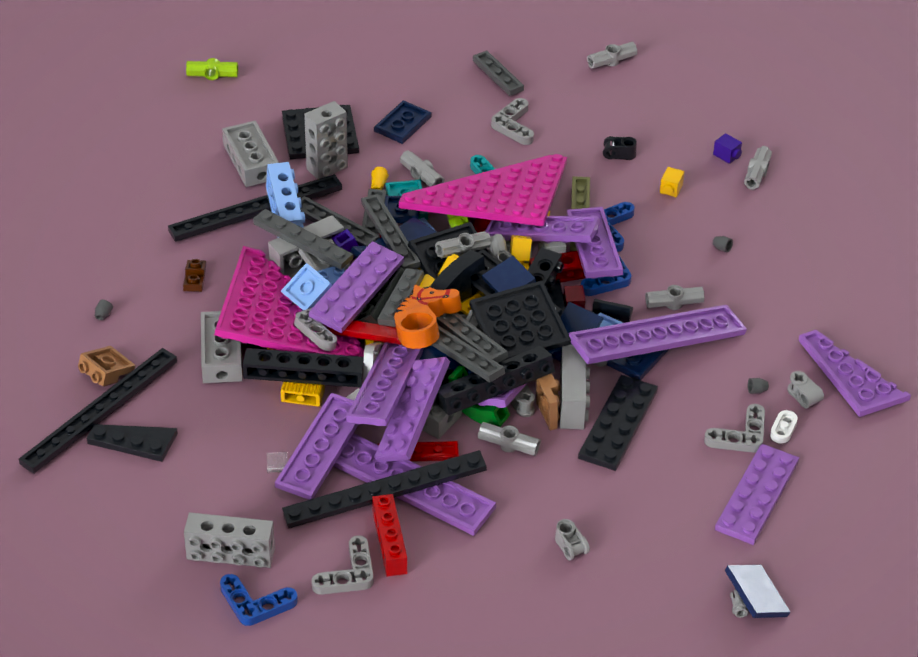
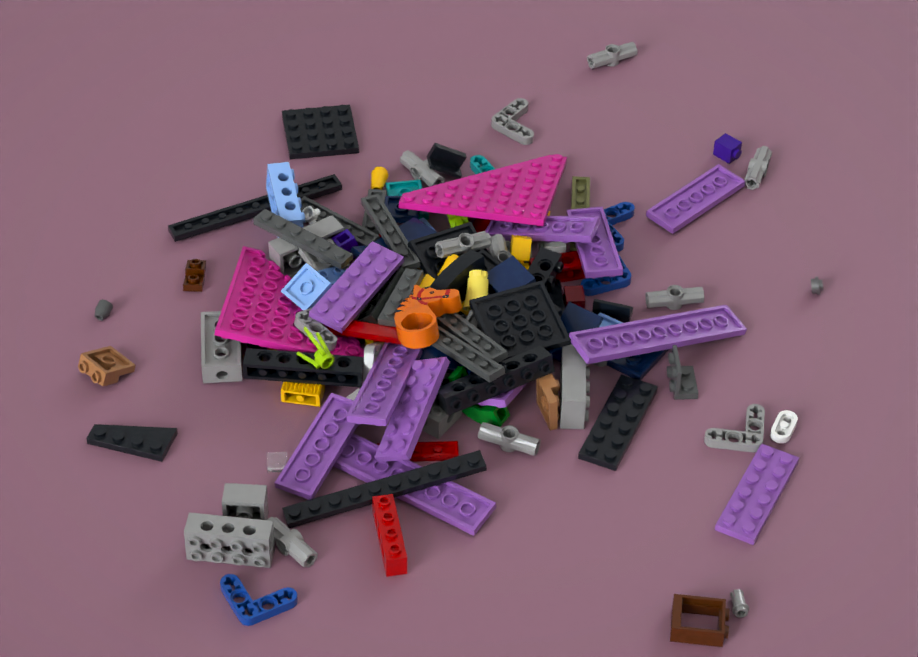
(97, 410): black plate -> none
(212, 69): lime piece -> none
(245, 501): none -> light grey brick
(248, 152): light grey brick -> none
(292, 543): none -> light grey piece
(311, 214): none -> white plate
(322, 356): none -> lime plant
(326, 140): light grey brick -> none
(356, 572): light grey beam -> none
(402, 122): dark blue tile -> none
(446, 160): none -> black panel
(476, 287): none -> light yellow plant
(498, 73): dark grey plate -> none
(524, 402): light grey piece -> none
(570, 539): light grey piece -> none
(621, 148): black piece -> none
(672, 182): yellow brick -> none
(682, 378): none -> dark grey bracket
(695, 198): none -> medium lavender plate
(701, 606): none -> reddish brown window
(723, 243): dark grey hose -> none
(757, 385): dark grey hose -> none
(757, 591): tile -> none
(804, 389): light grey piece -> none
(817, 285): none -> flat silver plate
(853, 378): medium lavender wing -> none

